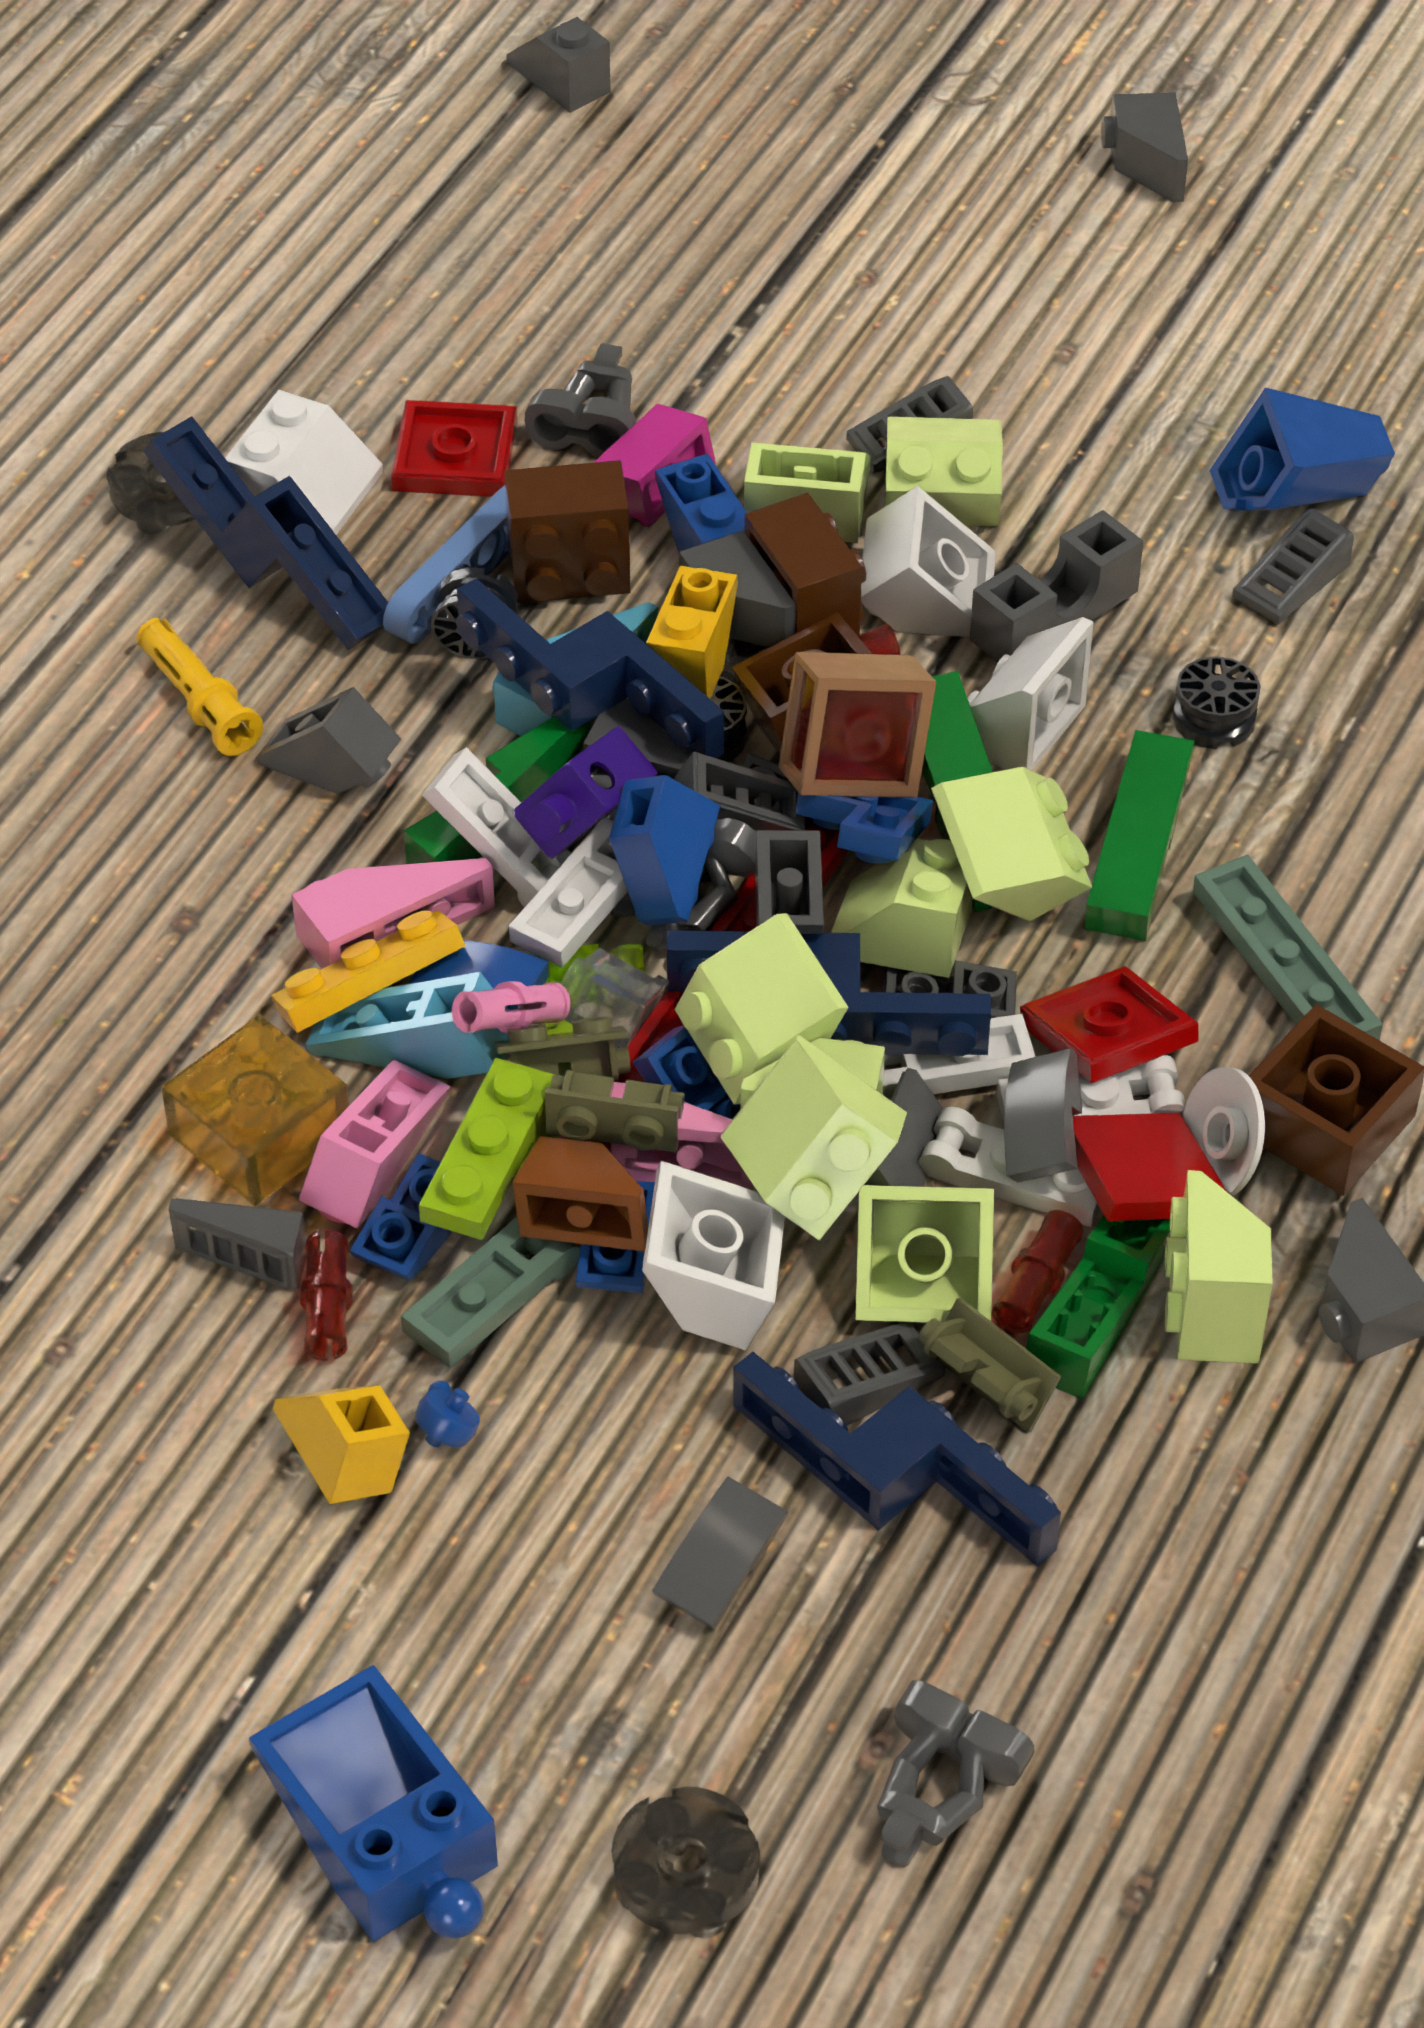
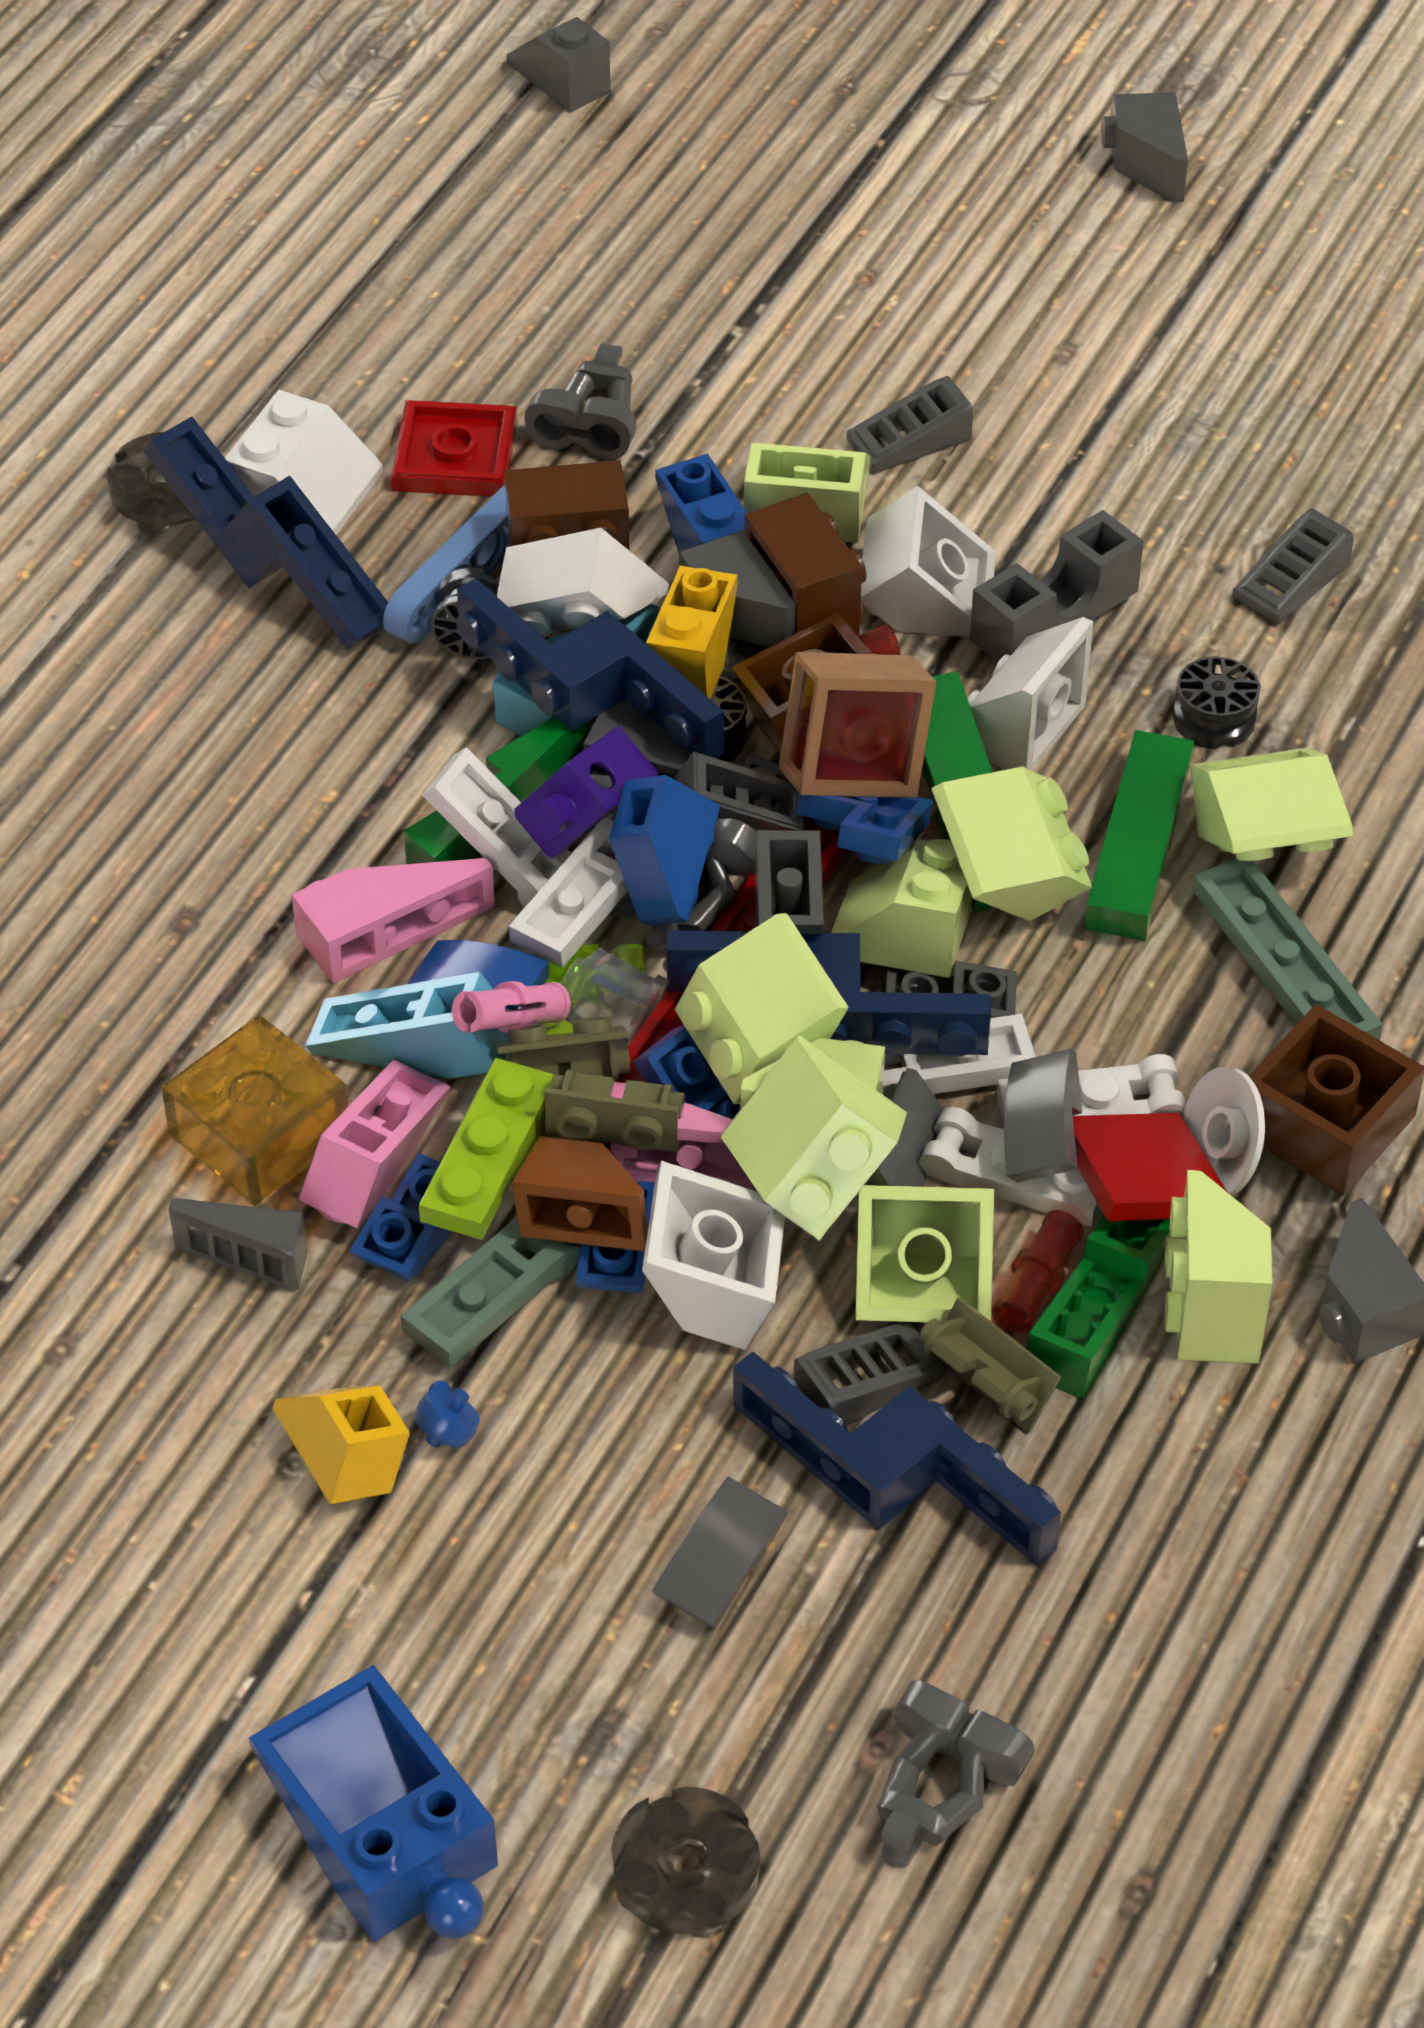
(210, 699): yellow pin -> none
(326, 1295): clear red pin -> none
(333, 744): dark grey slope -> none
(367, 969): yellow plate -> none
(574, 579): none -> white slope
(654, 442): dark pink hinge -> none
(950, 461): yellowish green slope -> none
(1110, 1023): red tile -> none
(1269, 803): none -> yellowish green slope
(1300, 454): blue slope -> none

